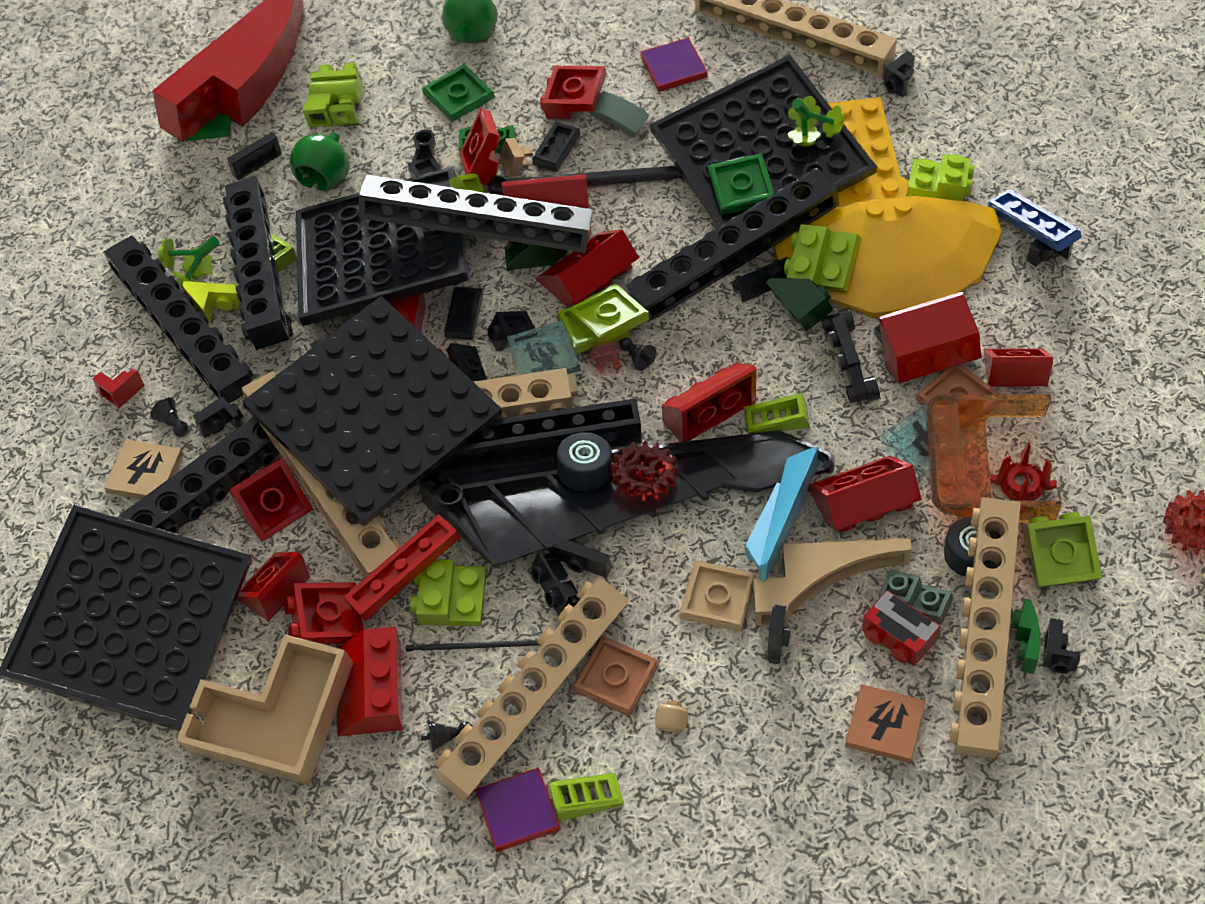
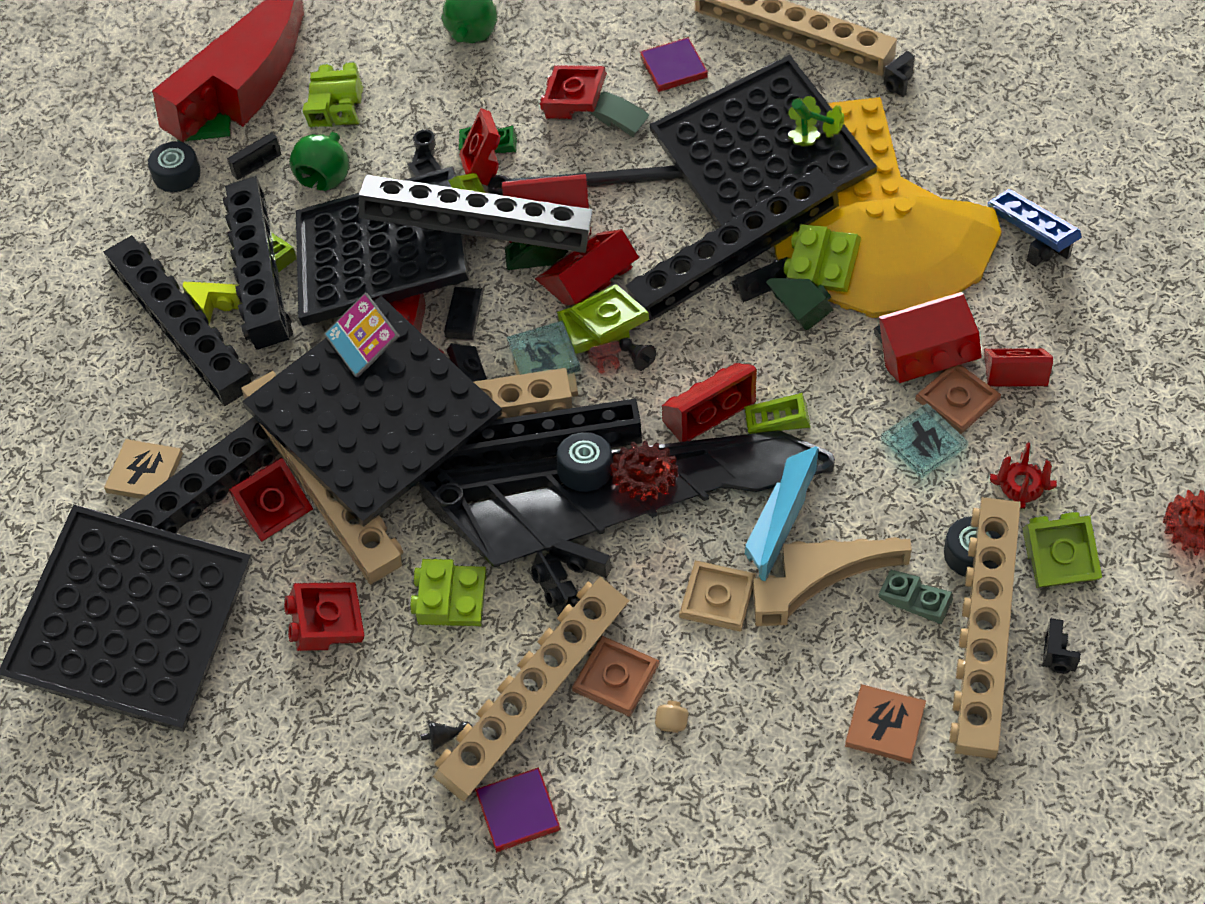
(120, 388): red panel -> none
(166, 412): black piece -> none
(174, 166): none -> black wheel
(196, 260): lime plant -> none
(216, 415): black bracket -> none
(272, 582): red slope -> none
(281, 727): tan piece -> none
(361, 334): none -> piece
(374, 686): red slope -> none
(402, 567): red plate -> none
(458, 92): green tile -> none
(470, 645): black piece -> none
(508, 324): black bracket -> none
(514, 157): tan tile -> none
(556, 146): black plate -> none
(589, 806): lime slope -> none
(740, 183): green tile -> none
(778, 634): black plate -> none
(838, 328): black plate -> none
(866, 492): red slope -> none
(900, 628): brick -> none
(941, 180): lime plate -> none
(960, 449): clear orange windscreen -> none
(1028, 634): green slope -> none

